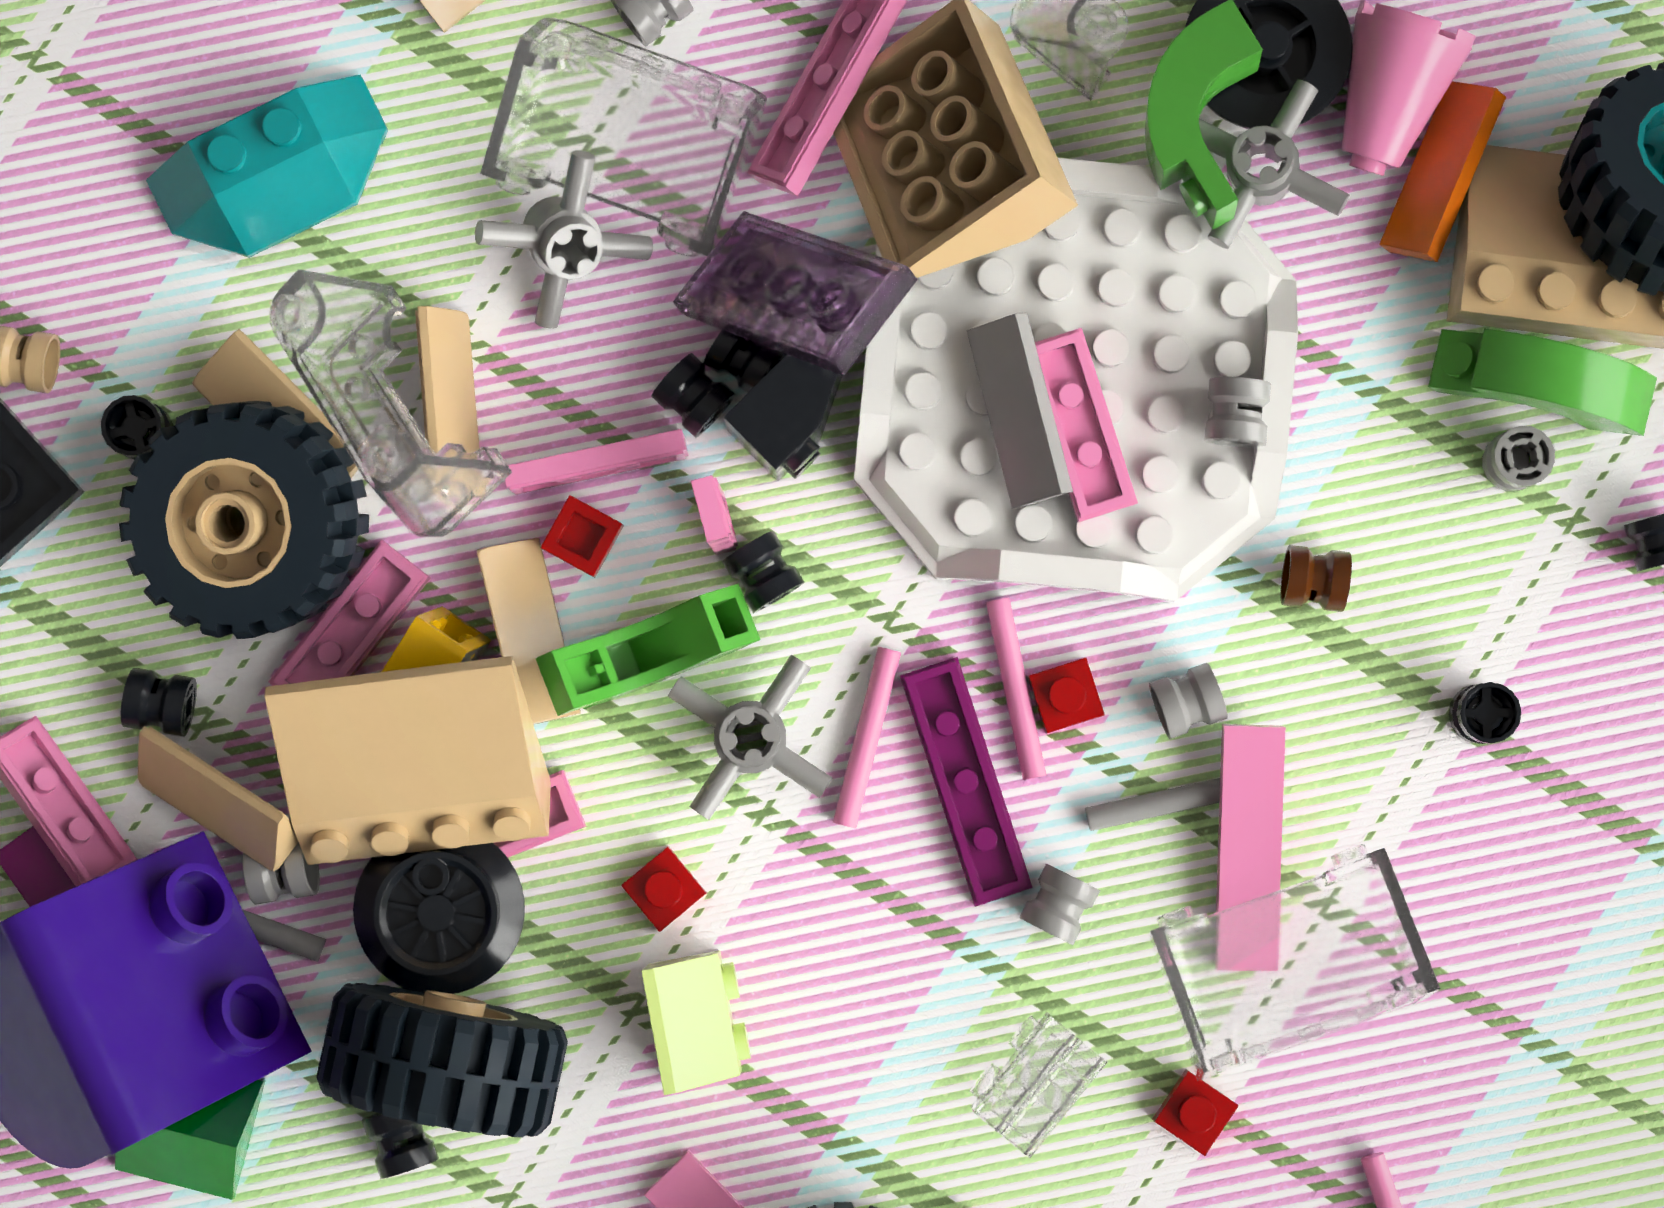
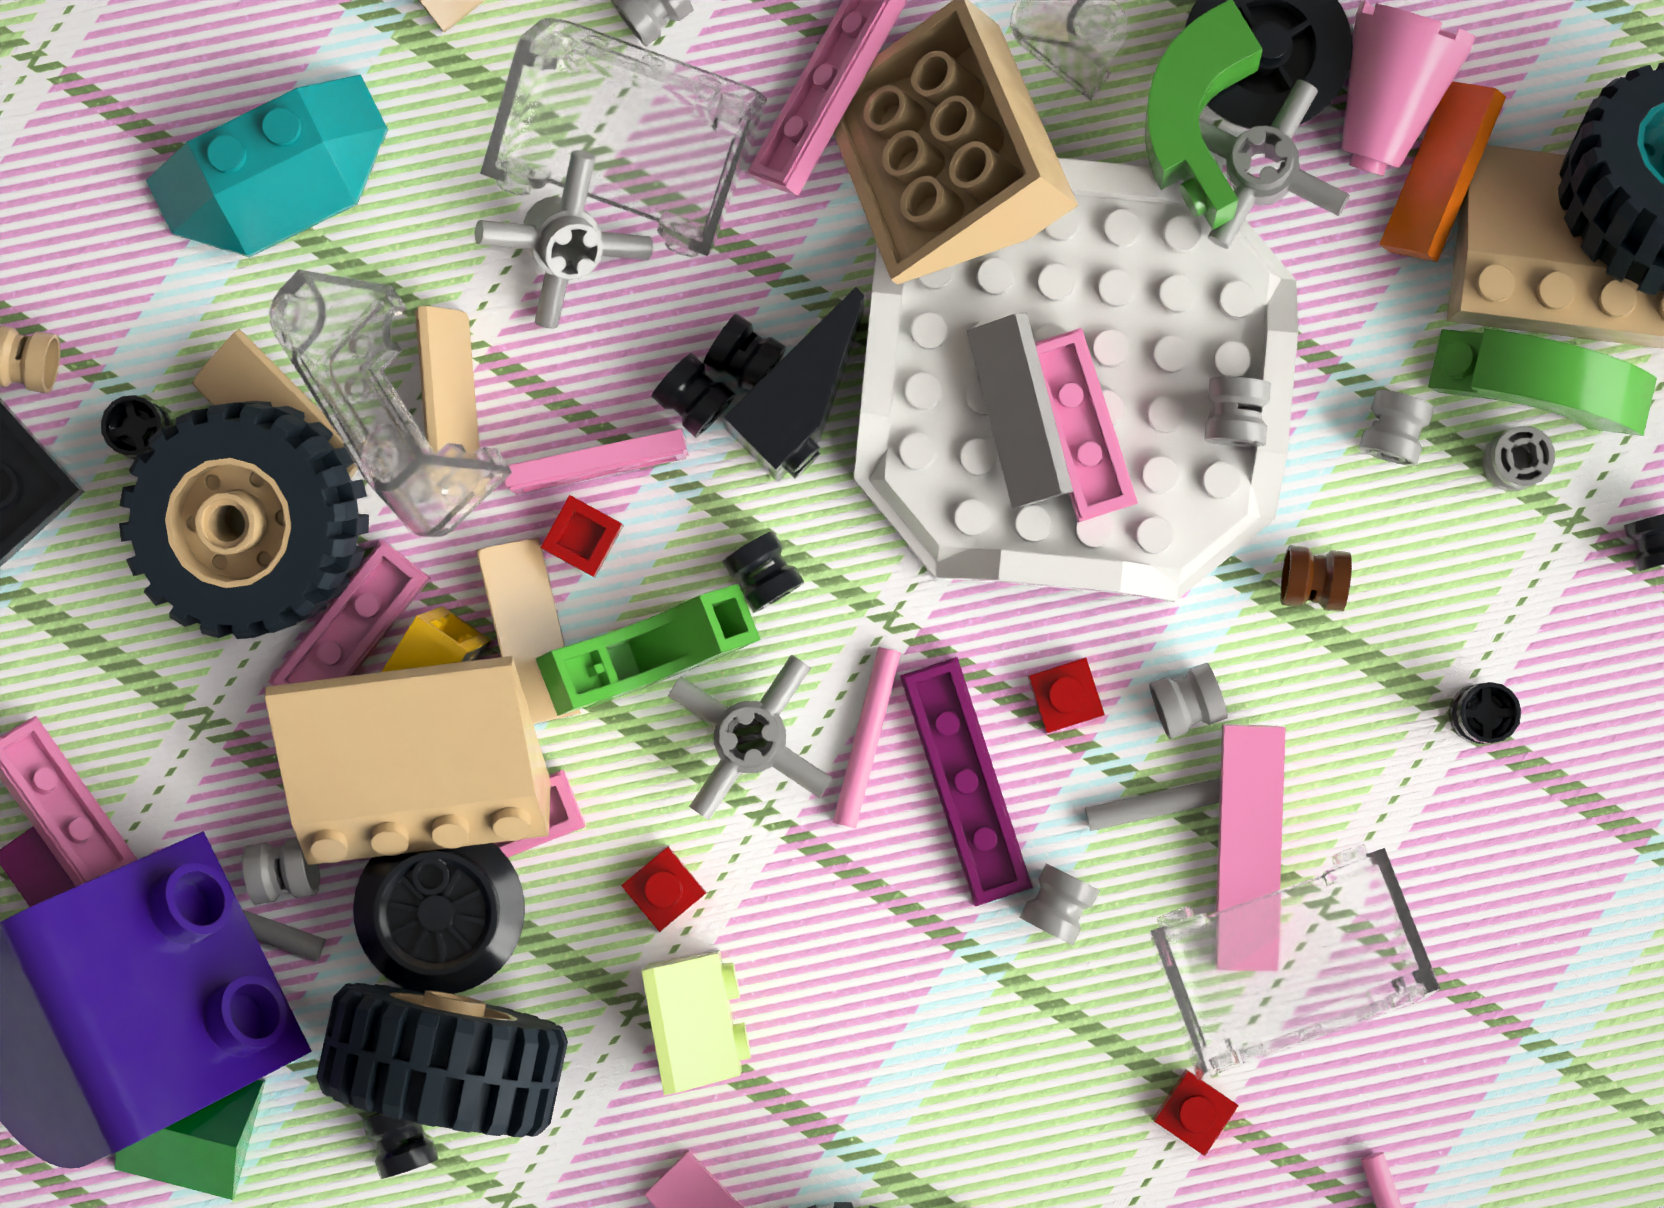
(158, 702): black wheel -> none
(214, 800): tan slope -> none
(714, 515): bright pink tile -> none
(795, 292): clear purple tile -> none
(1016, 688): bright pink bar -> none
(1035, 1083): clear brick -> none
(1398, 428): none -> light grey wheel

